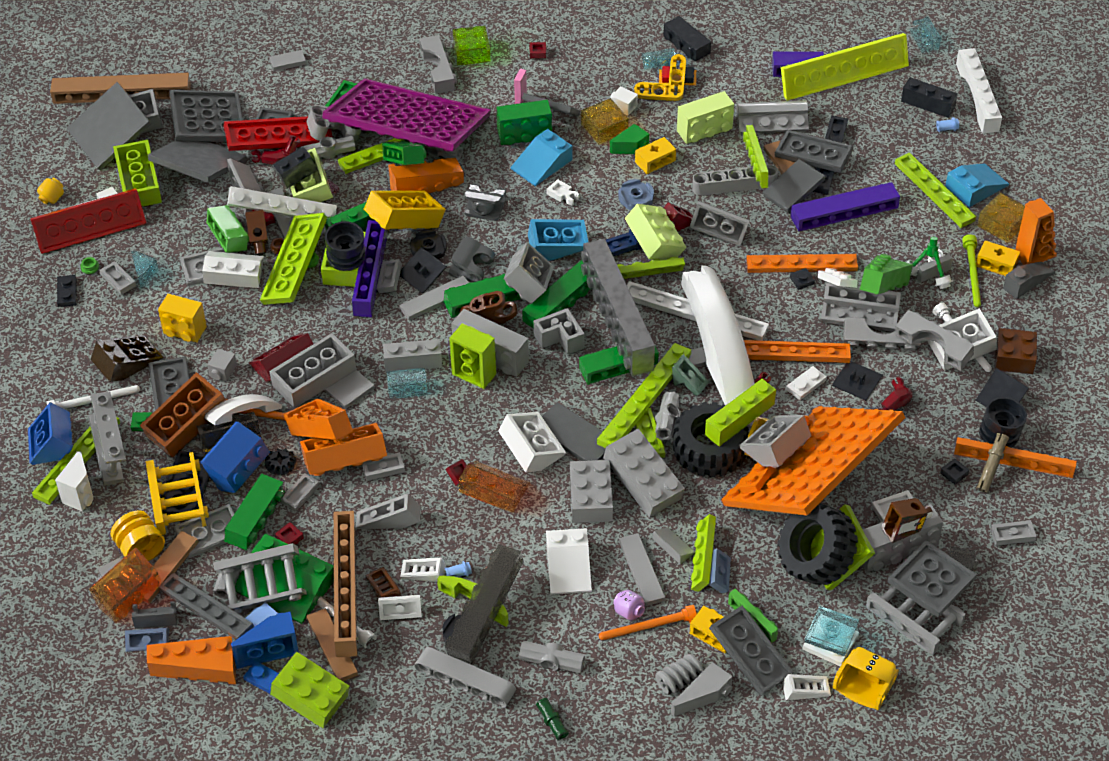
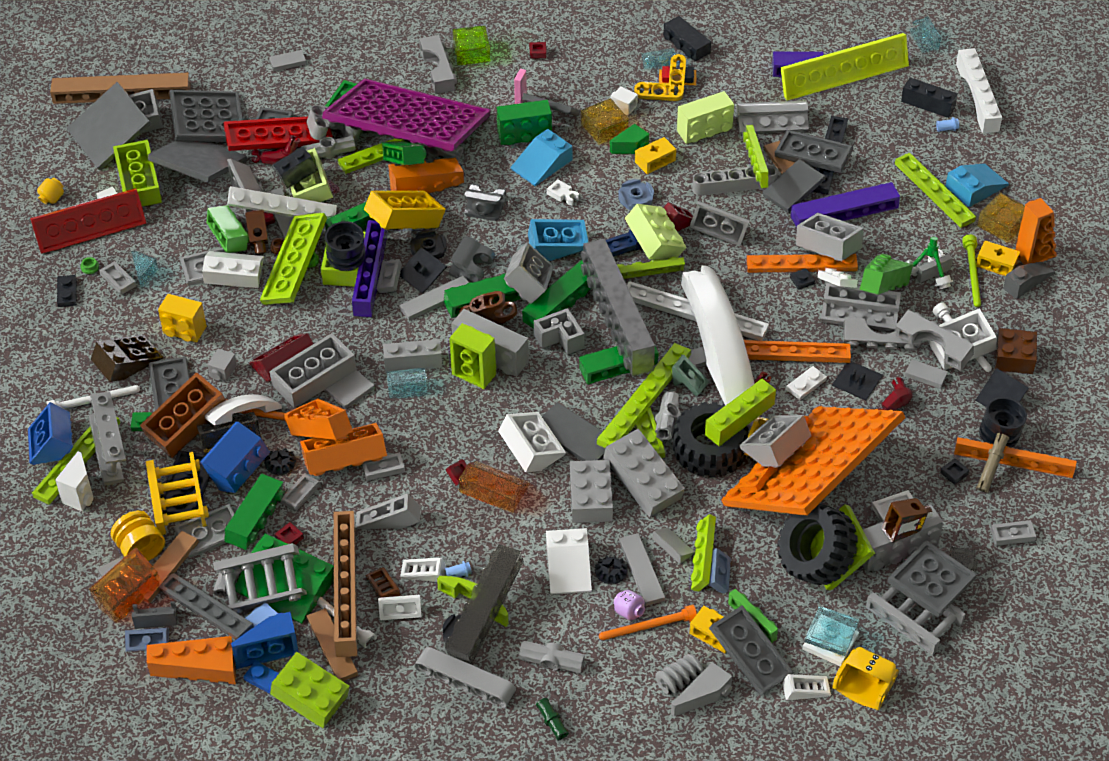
(616, 575): none -> black gear
(829, 236): none -> light grey brick
(926, 373): none -> light grey tile

